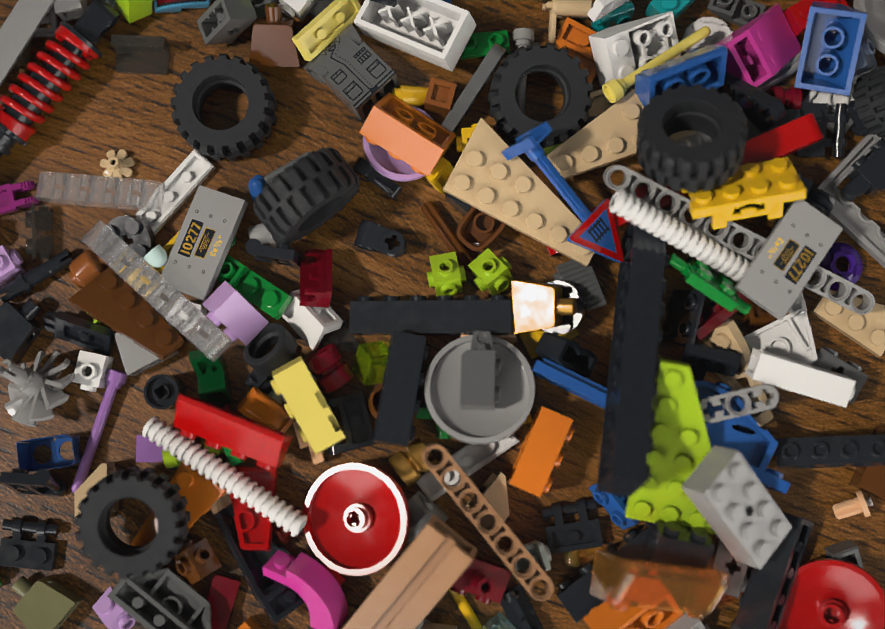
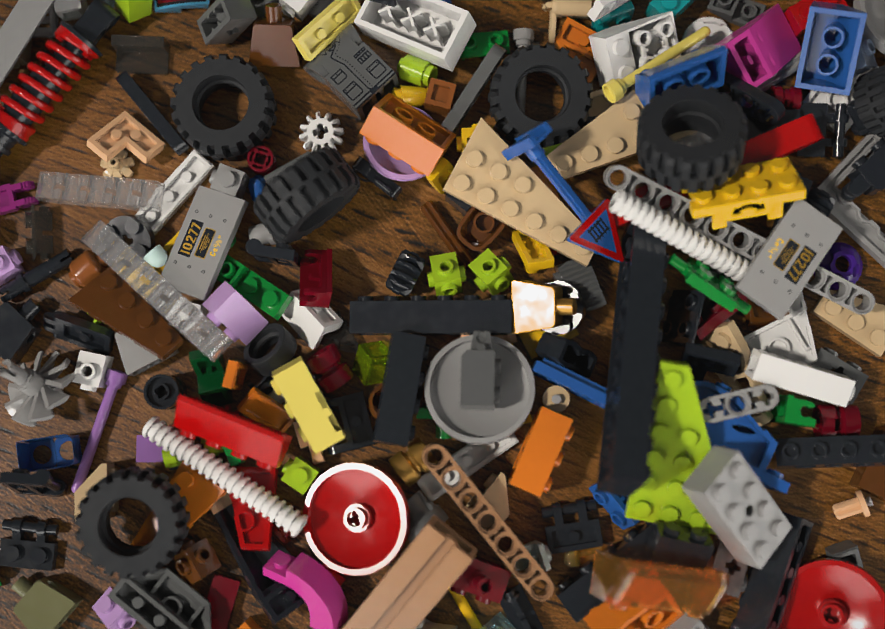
(125, 133): none -> light nougat plate
(152, 113): none -> black beam
(229, 181): none -> light grey brick
(235, 375): none -> orange tile
(264, 165): none -> dark red wheel
(300, 474): none -> lime brick
(312, 130): none -> white gear
(376, 238): black piece -> none
(405, 273): none -> black gear
(416, 70): none -> lime brick
(533, 253): none -> yellow tile
(556, 398): none -> tan piece
(789, 412): none -> green hinge
(836, 421): none -> dark red wheel

